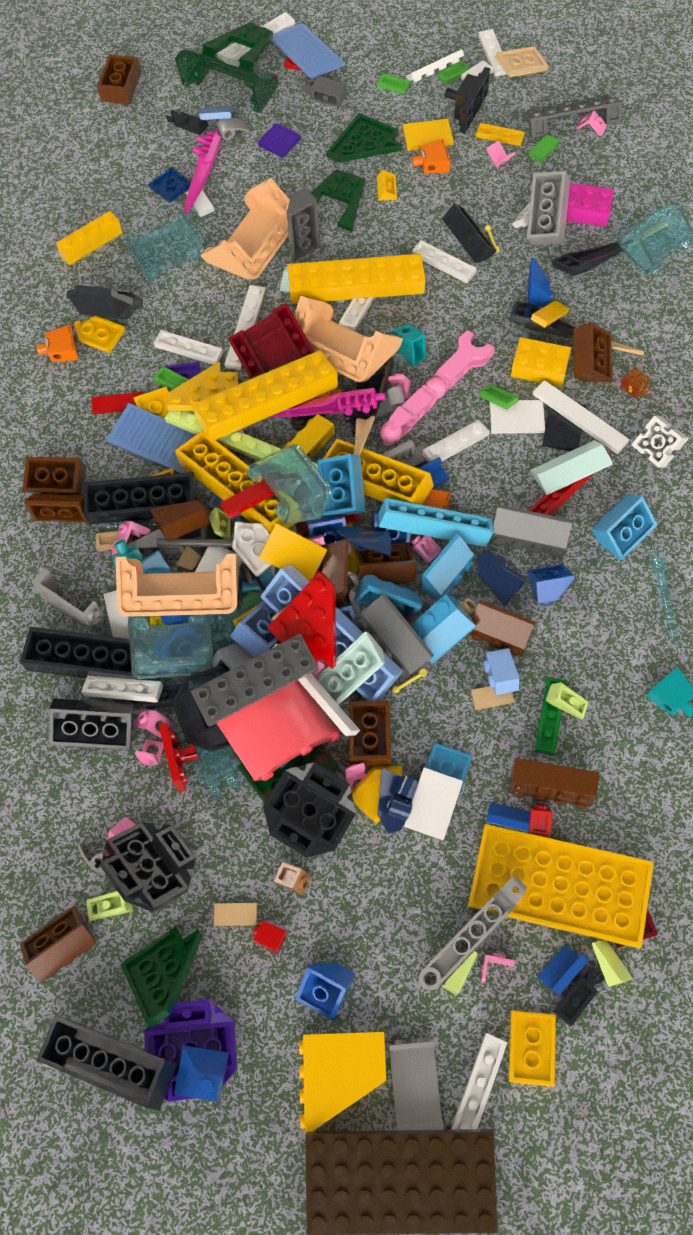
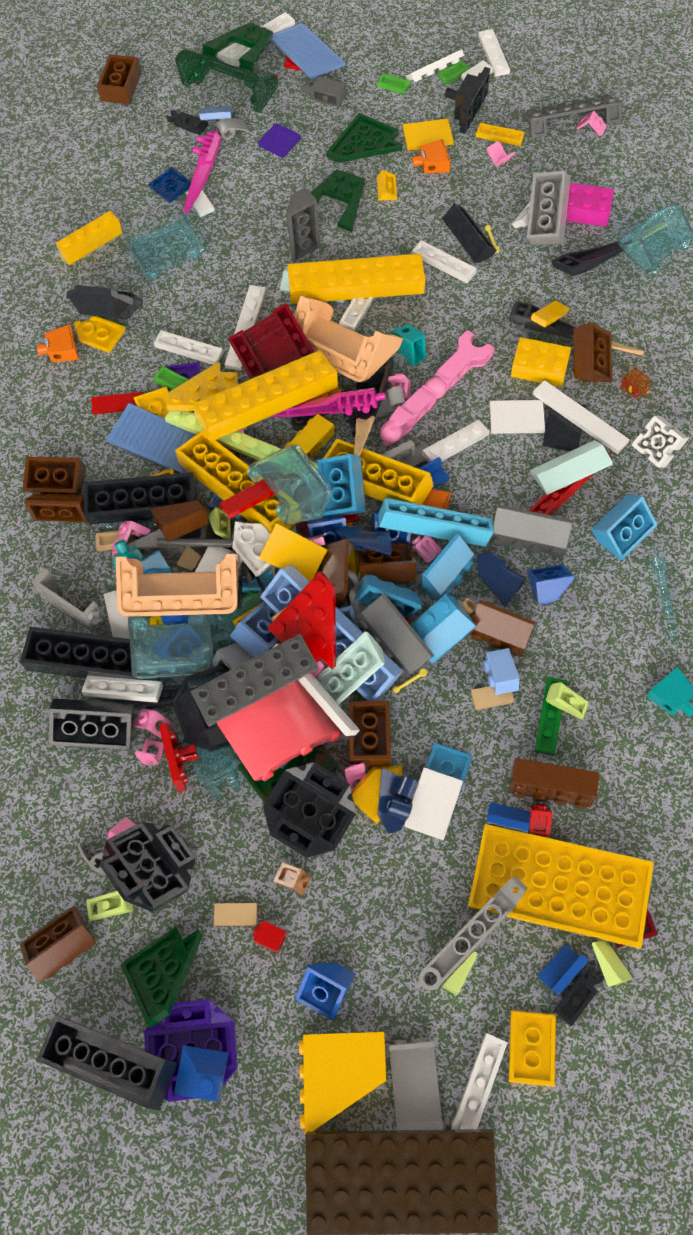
(256, 236): light nougat windscreen -> none
(496, 958): bright pink bracket -> none
(498, 396): bright green tile -> none
(521, 61): tan tile -> none
(538, 286): blue slope -> none
(544, 148): bright green tile -> none

